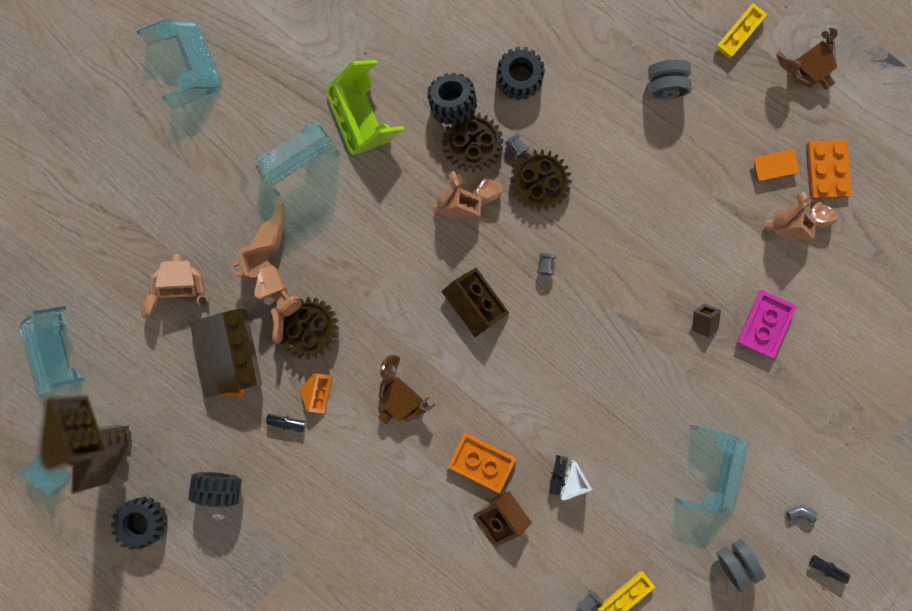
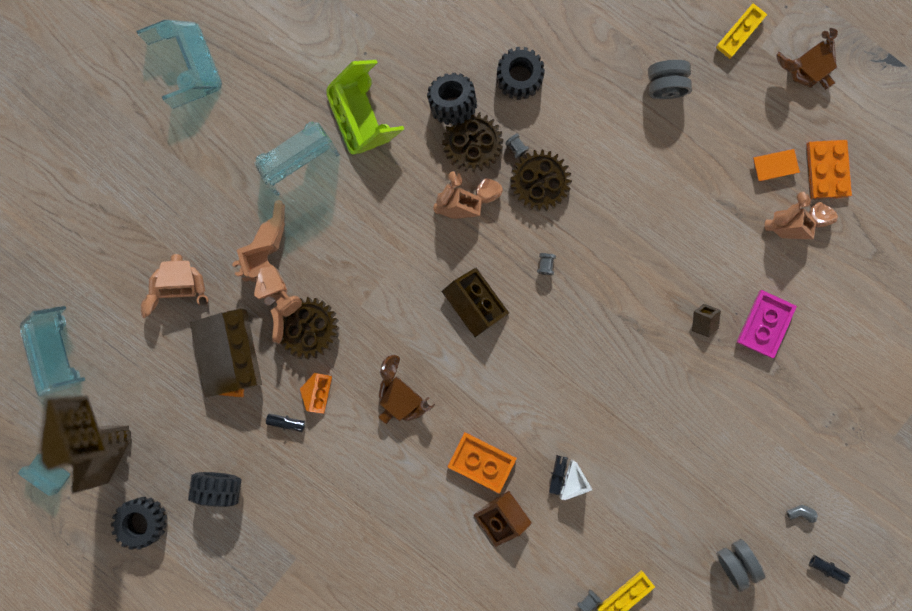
(730, 475): clear light blue windscreen -> none

